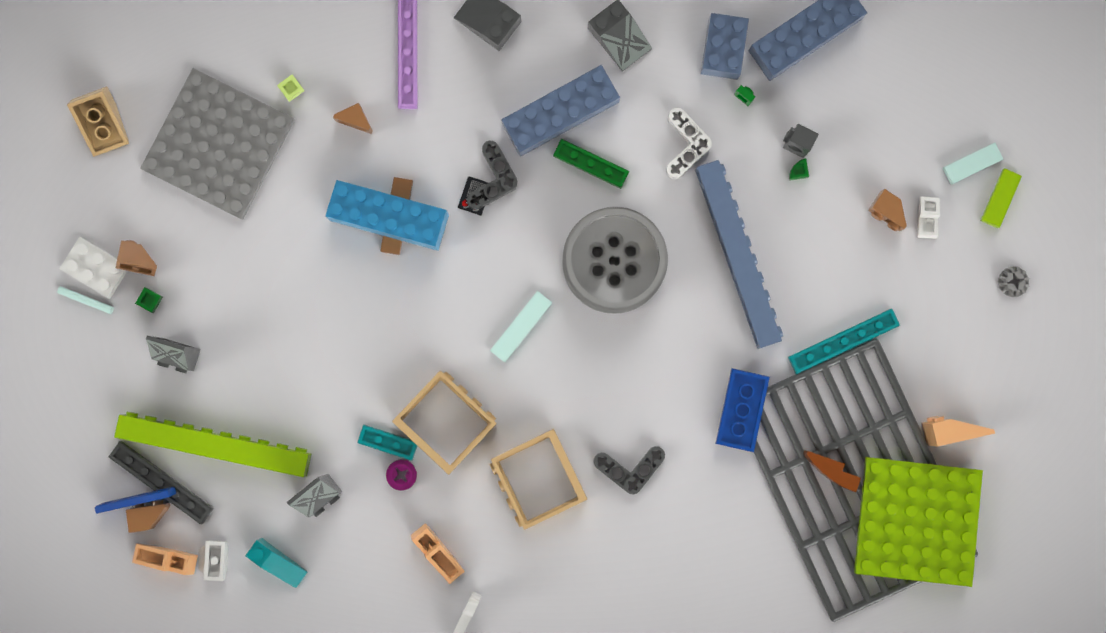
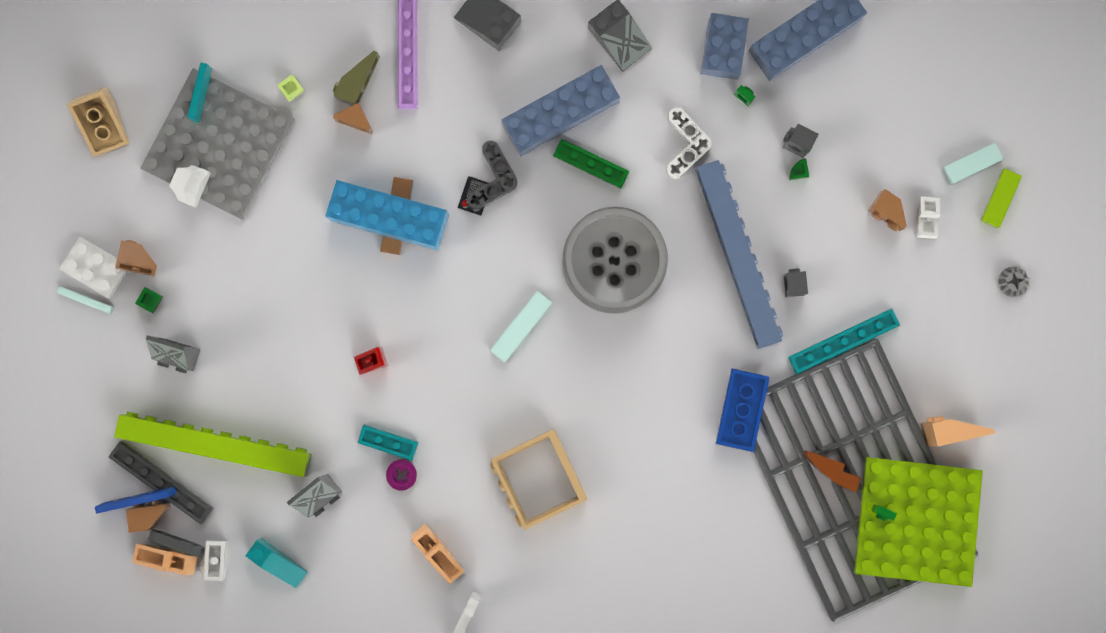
(175, 543): none -> dark grey beam
(189, 184): none -> white slope
(199, 92): none -> teal tile
(353, 83): none -> olive slope
(370, 360): none -> red slope
(461, 392): tan window -> none
(627, 476): dark grey beam -> none
(795, 283): none -> dark grey brick
(883, 513): none -> green plate

